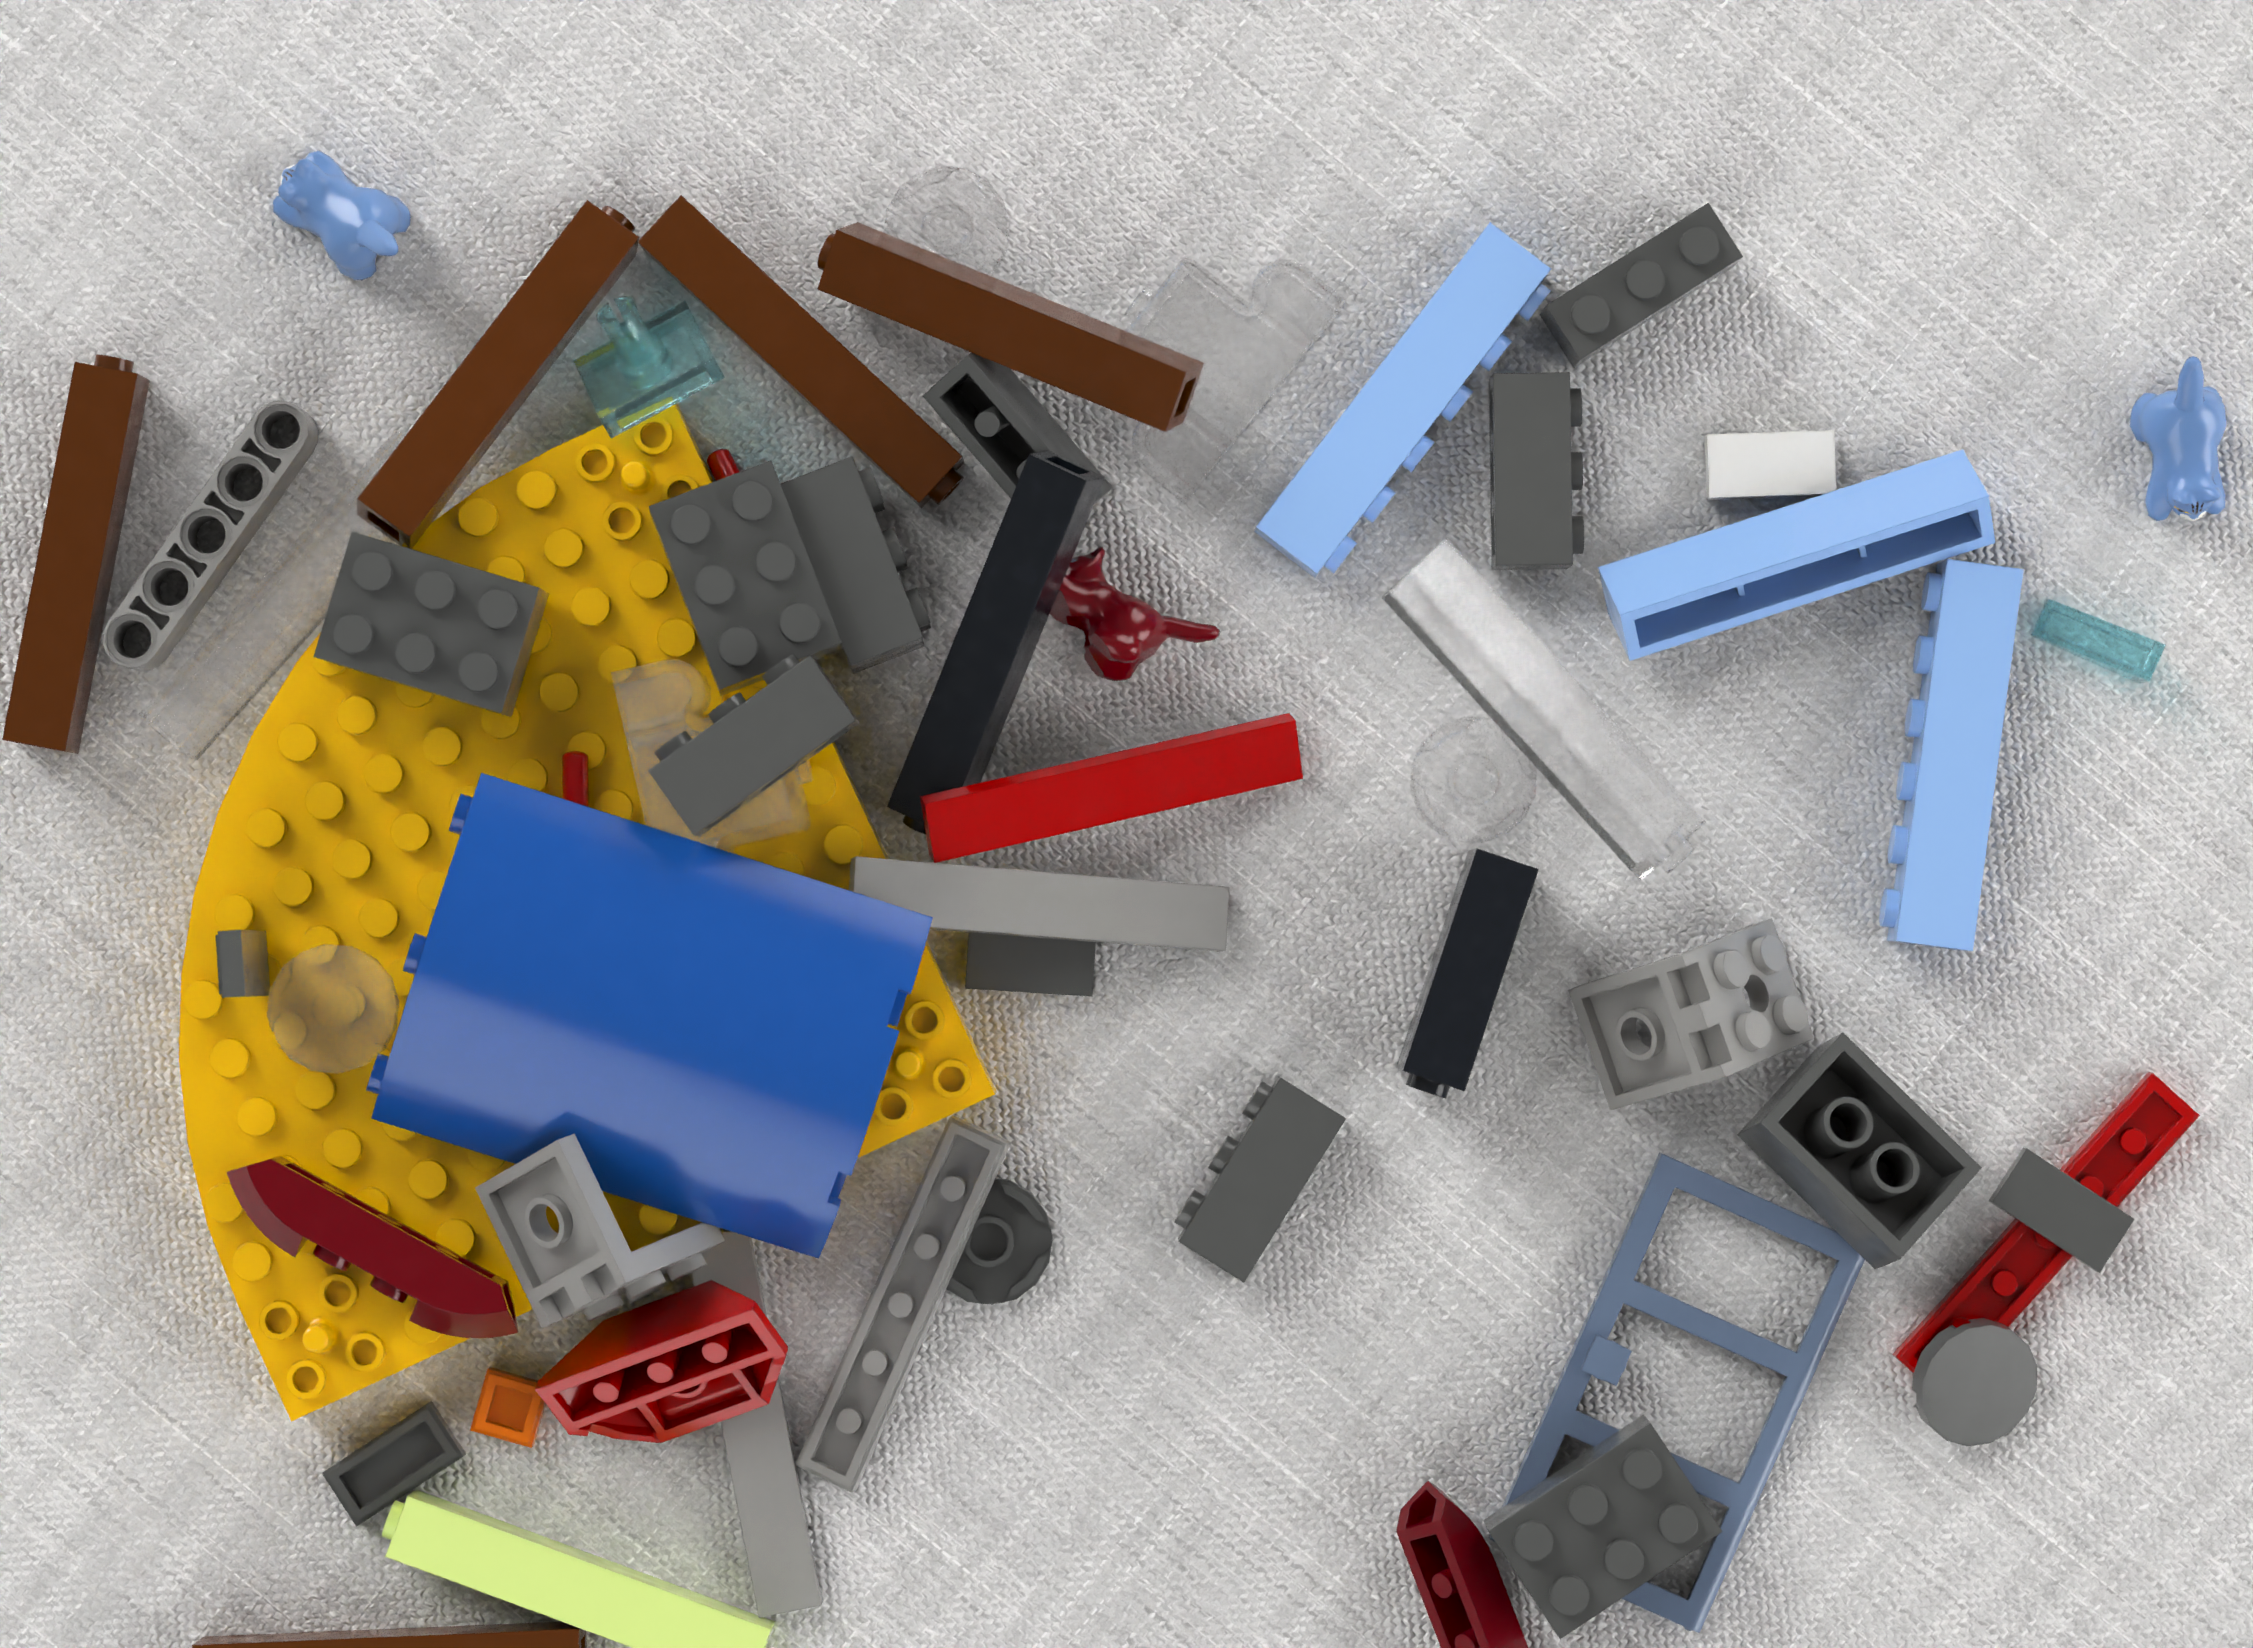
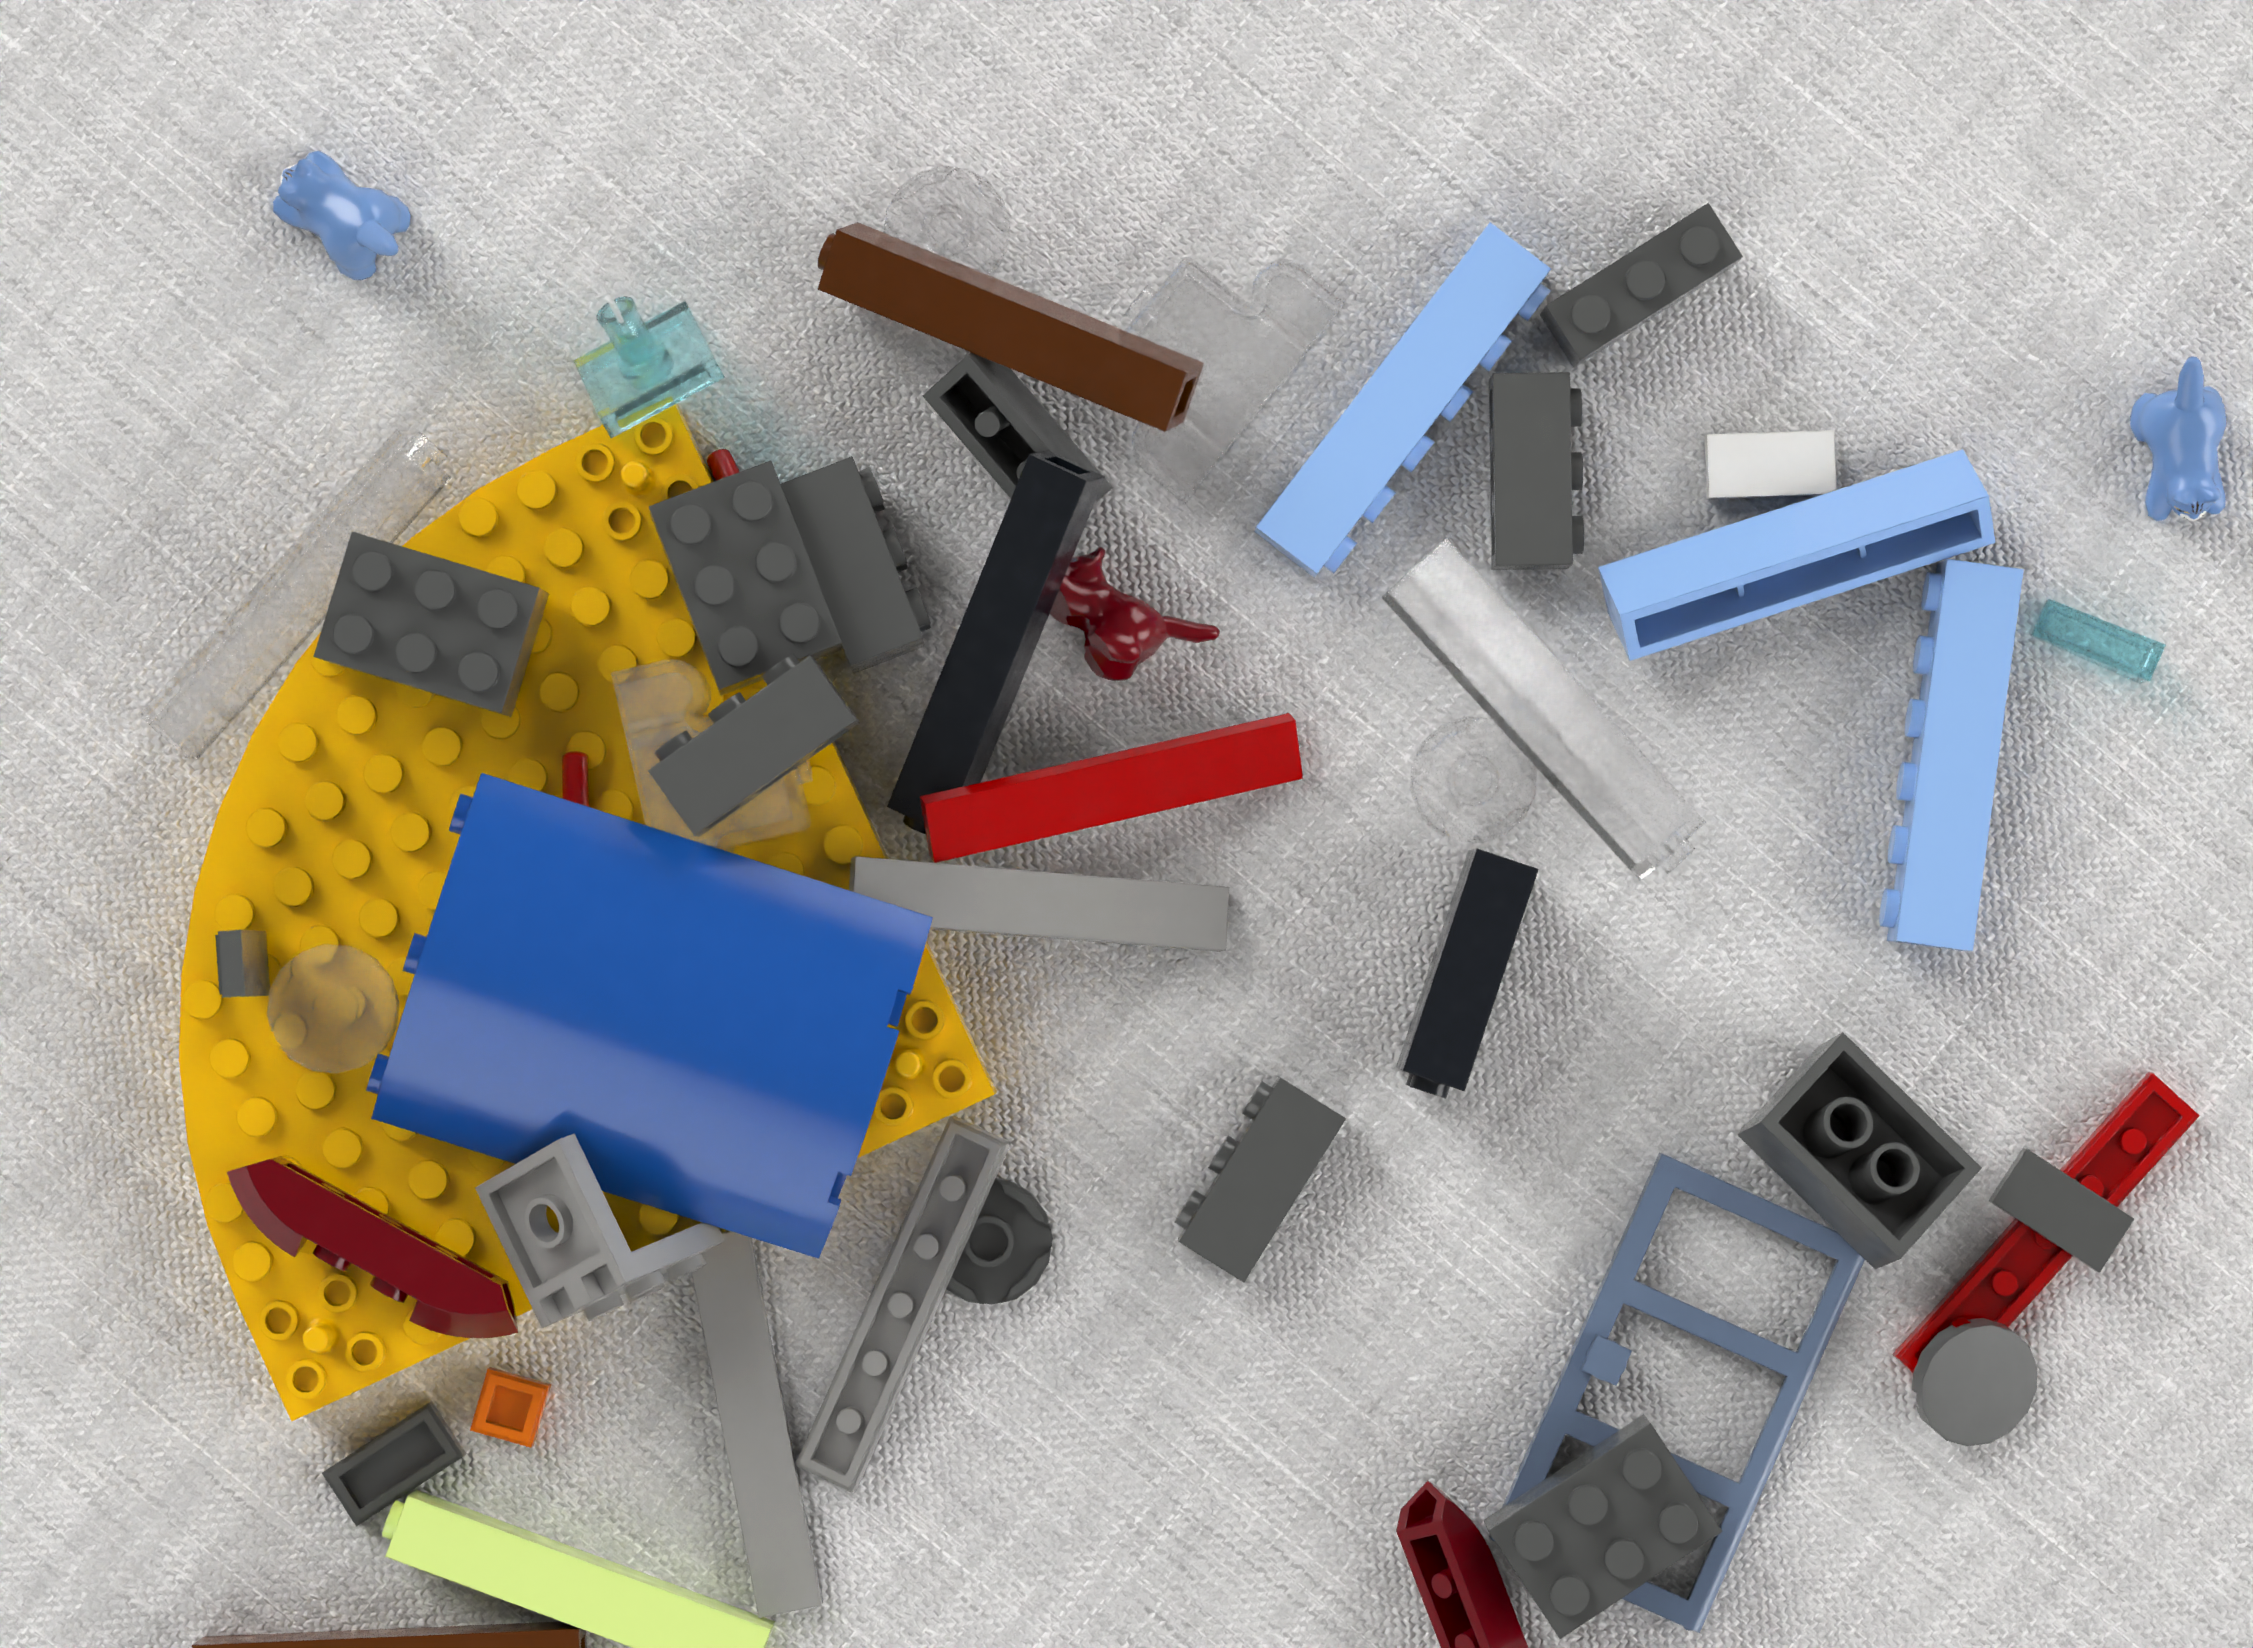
(76, 555): reddish brown brick -> none
(181, 550): light grey beam -> none
(498, 374): reddish brown brick -> none
(667, 1367): red wedge -> none
(803, 353): reddish brown brick -> none
(1030, 964): dark grey tile -> none
(1693, 1014): light grey bracket -> none

